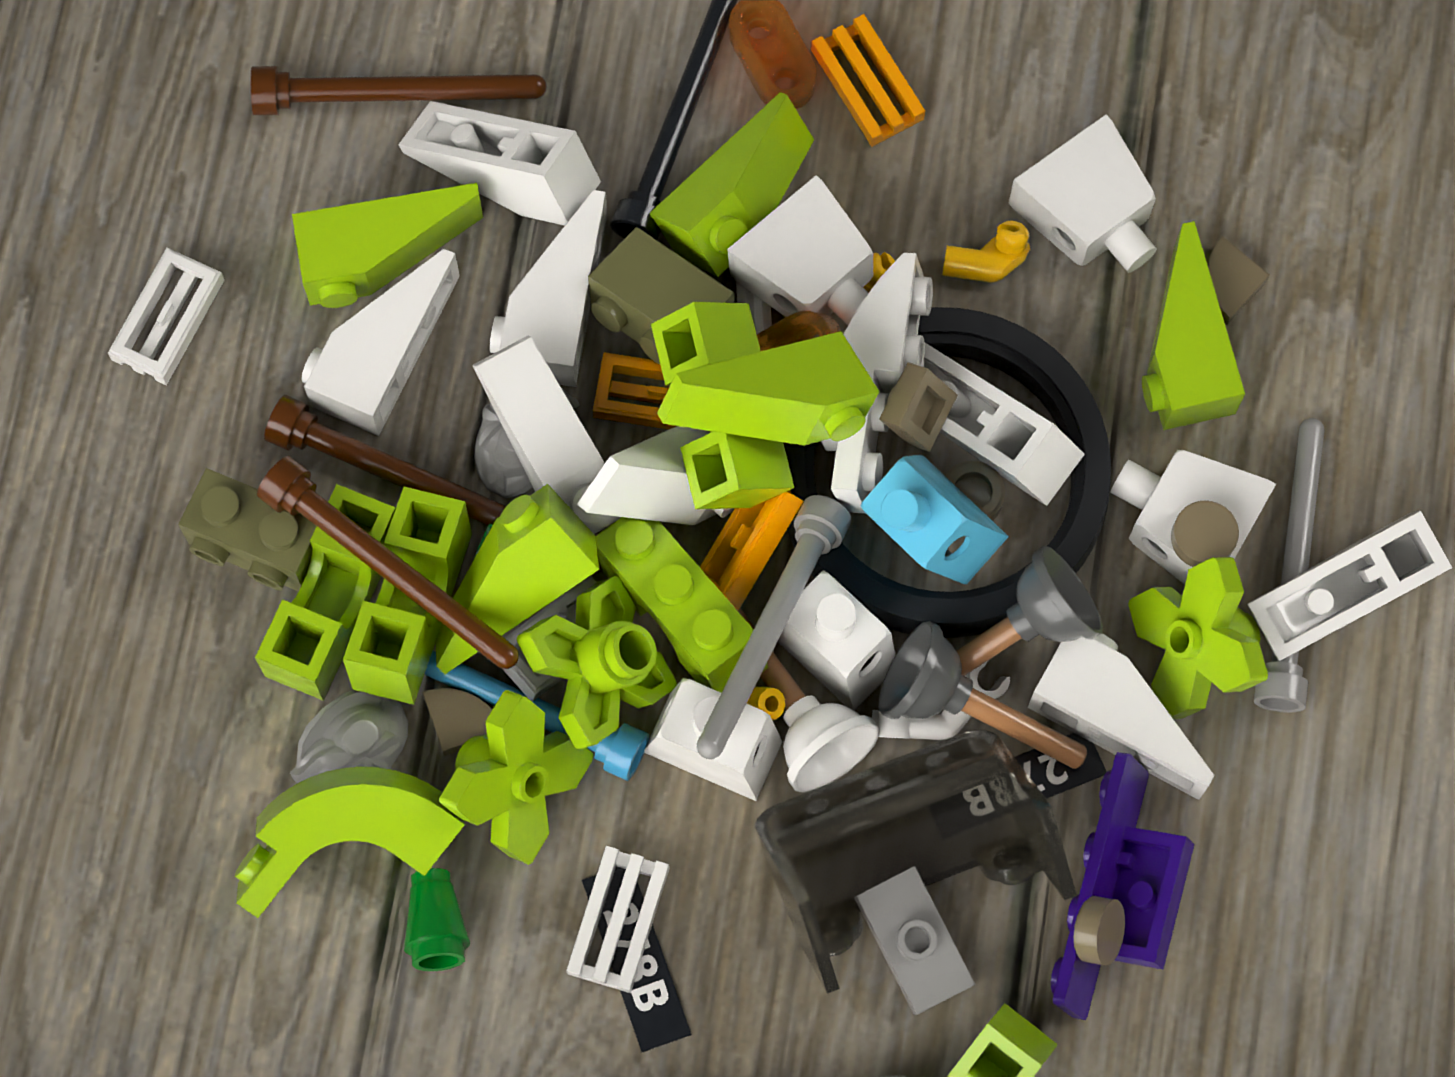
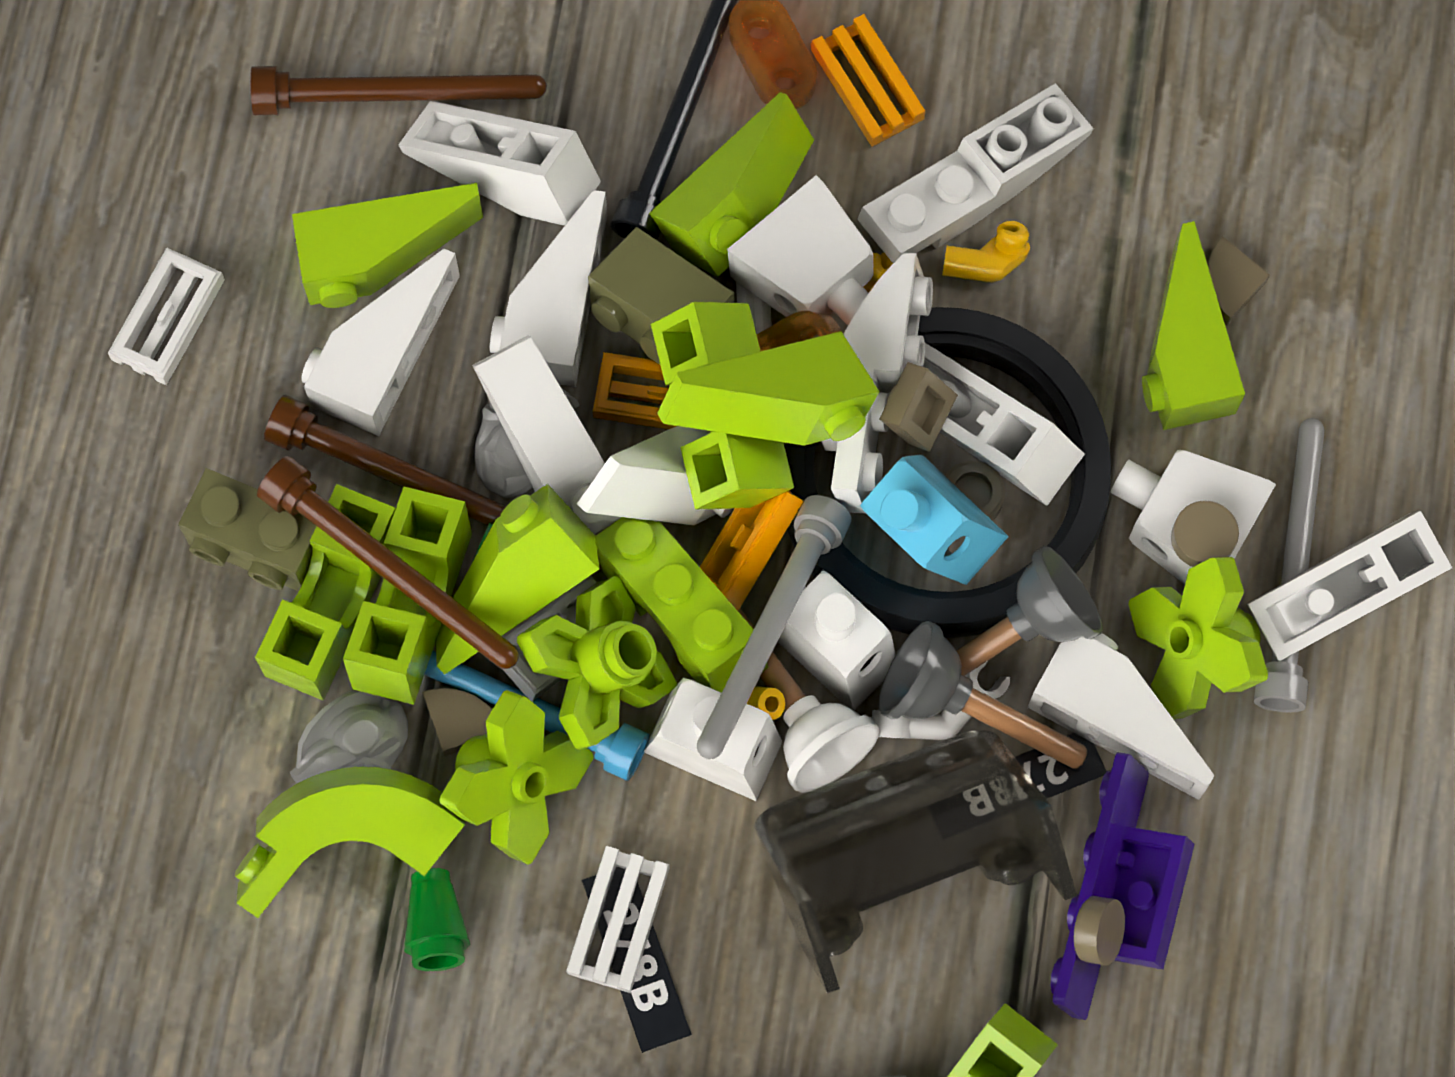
(914, 941): light grey plate -> none
(978, 177): none -> white slope
(1089, 198): white torso -> none

